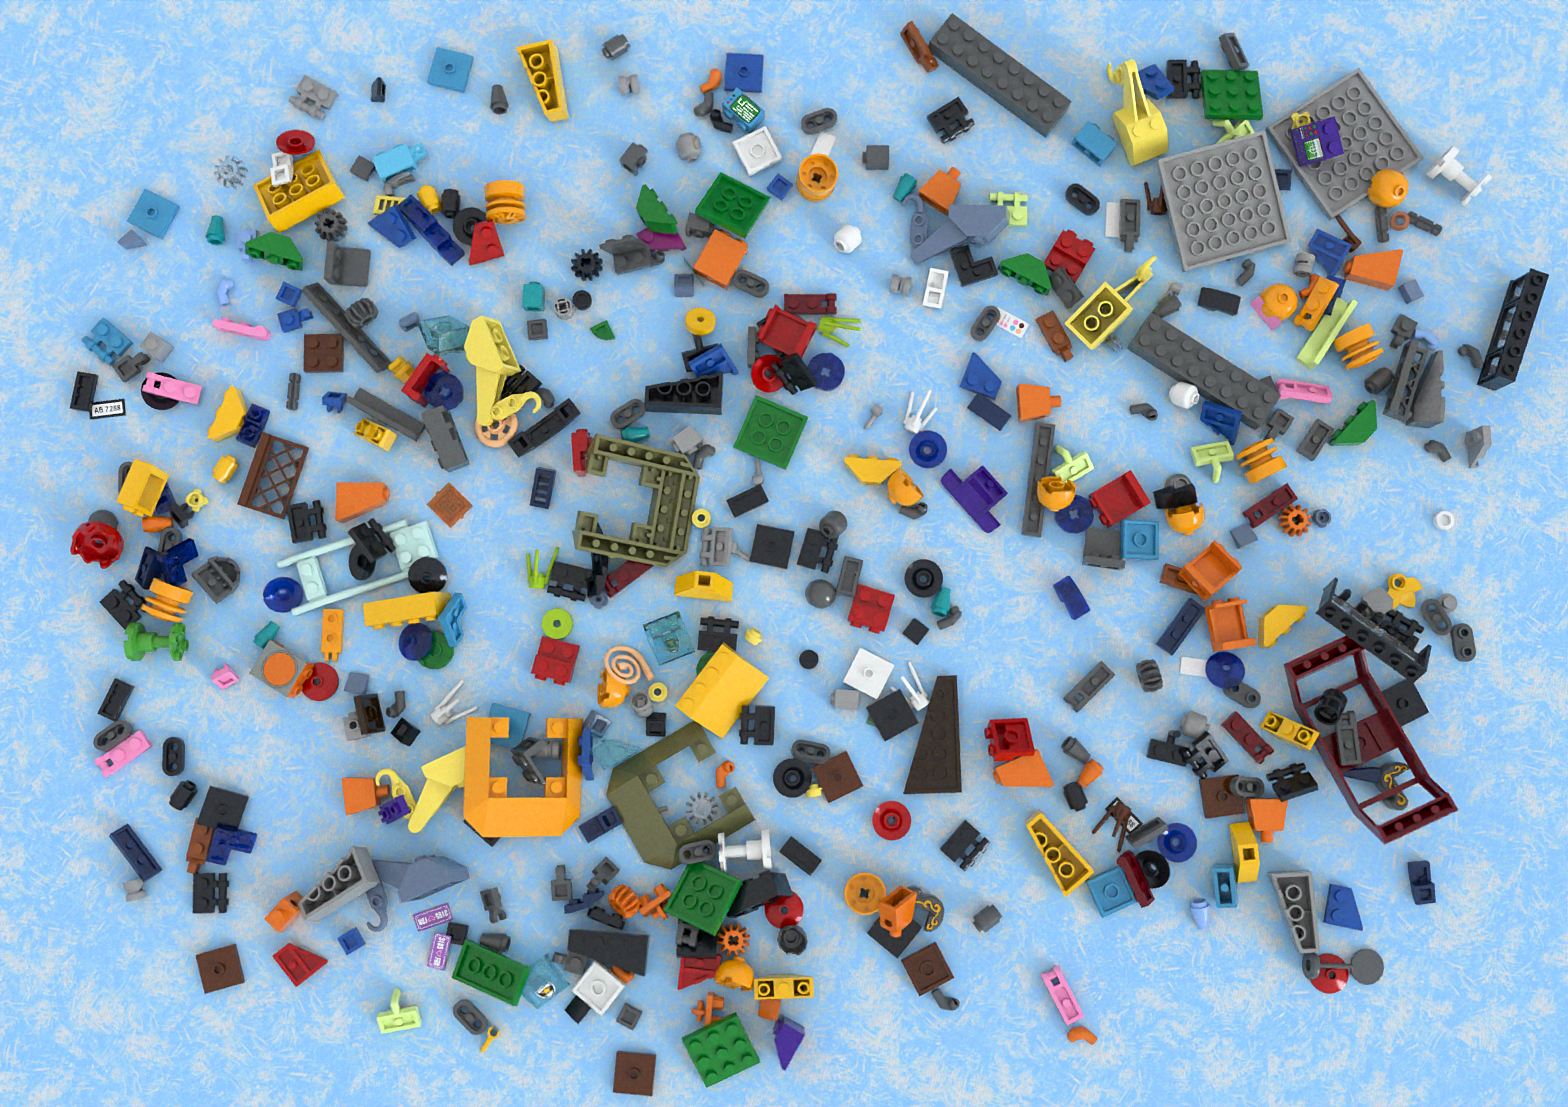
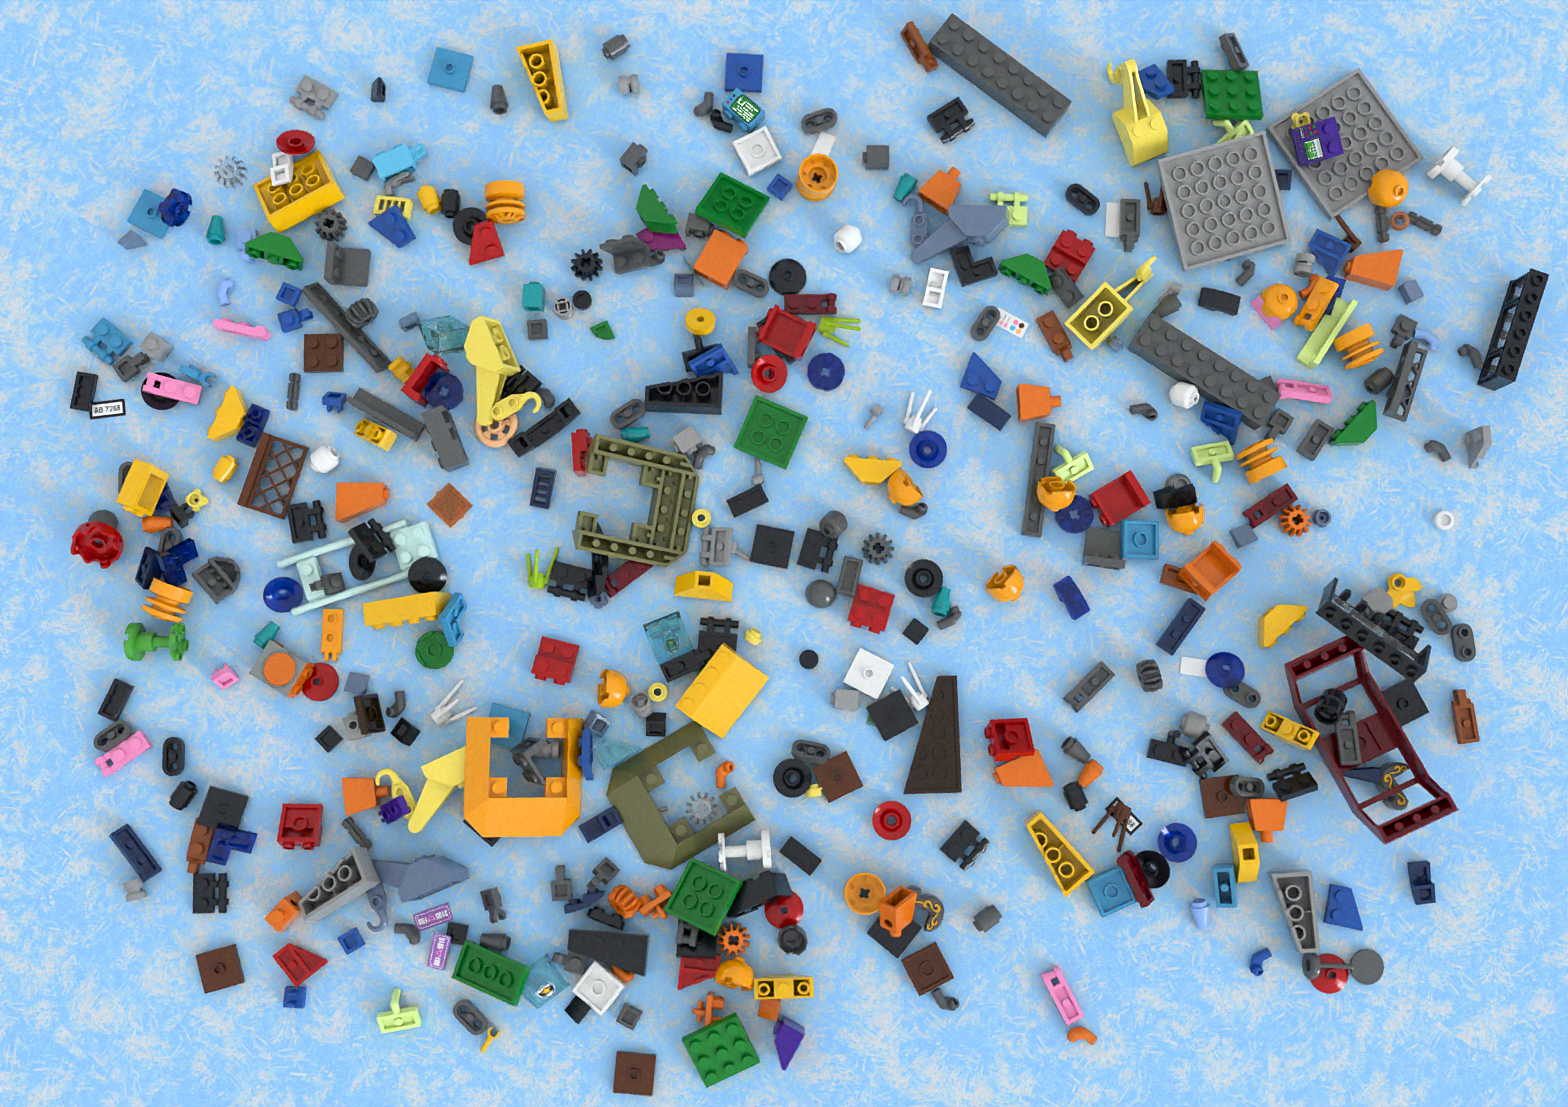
(120, 608): black plate -> none
(175, 208): none -> clear blue plate
(193, 372): none -> dark azure plate
(294, 997): none -> blue tile
(300, 826): none -> red plate
(324, 459): none -> white head
(329, 738): none -> black tile
(330, 583): none -> dark grey plate
(356, 833): none -> dark grey axle
(409, 930): none -> dark grey arm
(421, 642): clear blue dish -> none
(431, 230): clear blue slope -> none
(549, 620): lime piece -> none
(622, 666): light nougat piece -> none
(685, 663): none -> black hinge
(688, 147): light grey head -> none
(696, 853): dark grey plate -> none
(713, 82): orange arm -> none
(763, 725): black plate -> none
(787, 285): none -> black dish
(798, 371): black plate -> none
(882, 544): none -> dark grey gear
(976, 495): dark purple plate -> none
(1006, 585): none -> light orange cylinder
(1094, 143): dark azure brick -> none
(1147, 832): dark grey plate -> none
(1227, 625): orange panel -> none
(1257, 960): none -> blue arm
(1427, 404): flat silver wedge -> none
(1464, 718): none -> dark orange hinge

